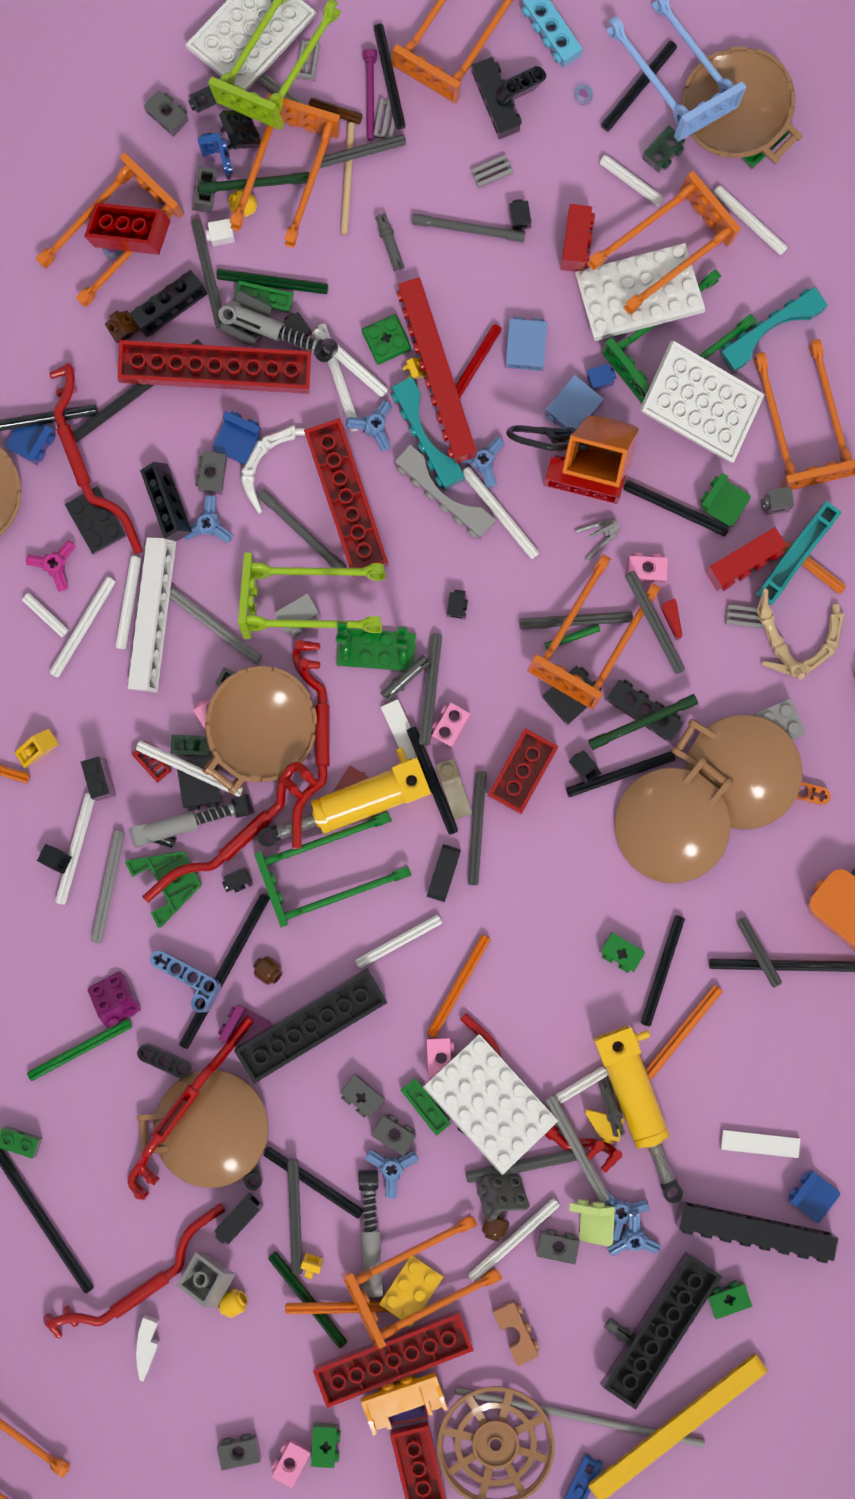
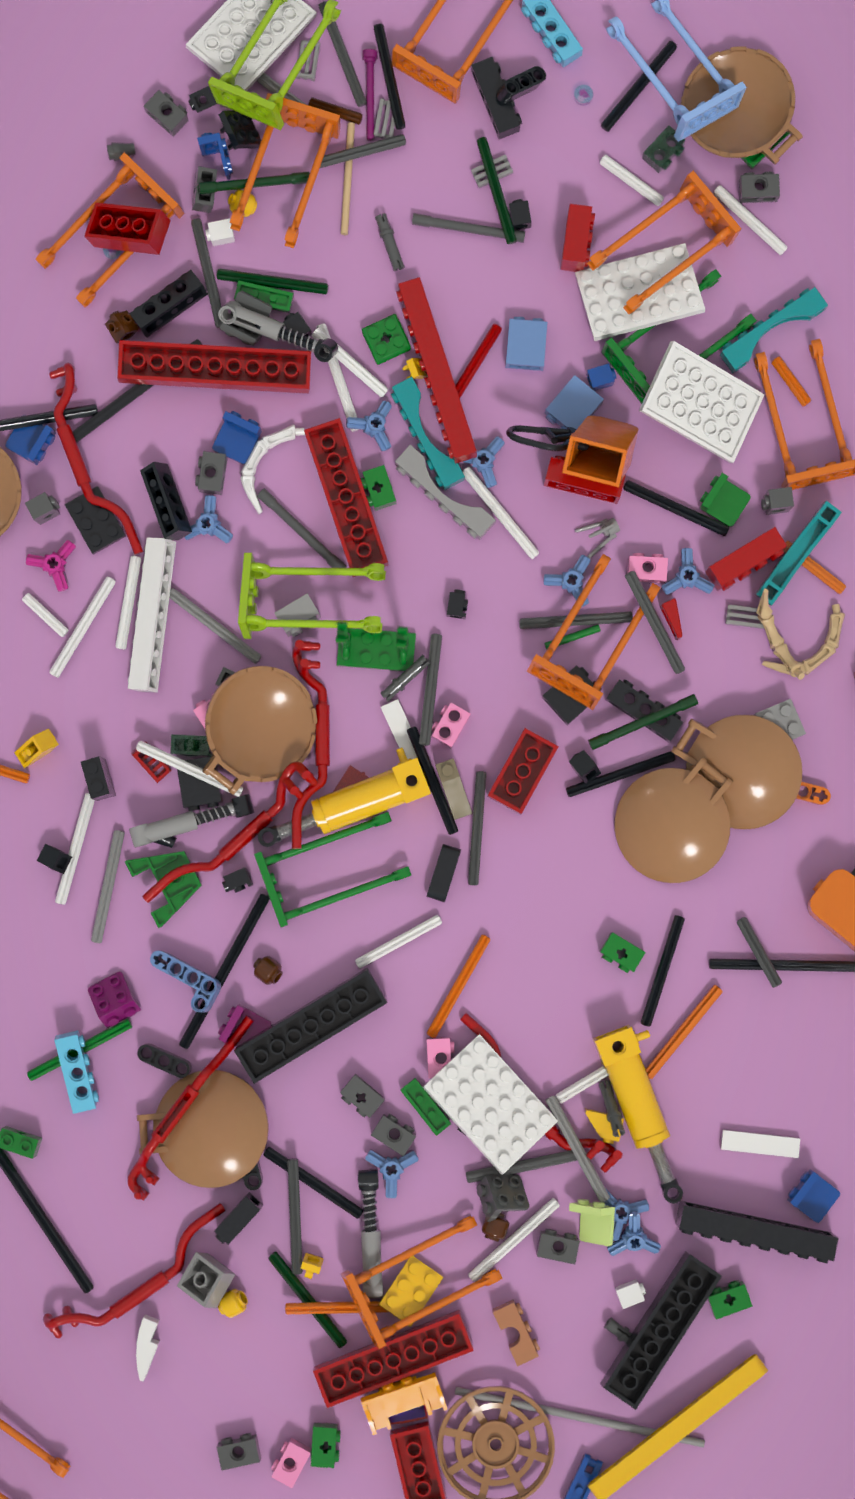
(43, 508): none -> dark grey brick
(78, 1101): none -> medium azure brick
(115, 150): none -> dark grey cone
(345, 61): none -> dark grey axle
(379, 477): none -> green brick
(496, 190): none -> dark green axle
(562, 580): none -> medium blue bush
(630, 1293): none -> white brick
(695, 580): none -> medium blue bush
(749, 193): none -> dark grey brick
(791, 381): none -> orange axle

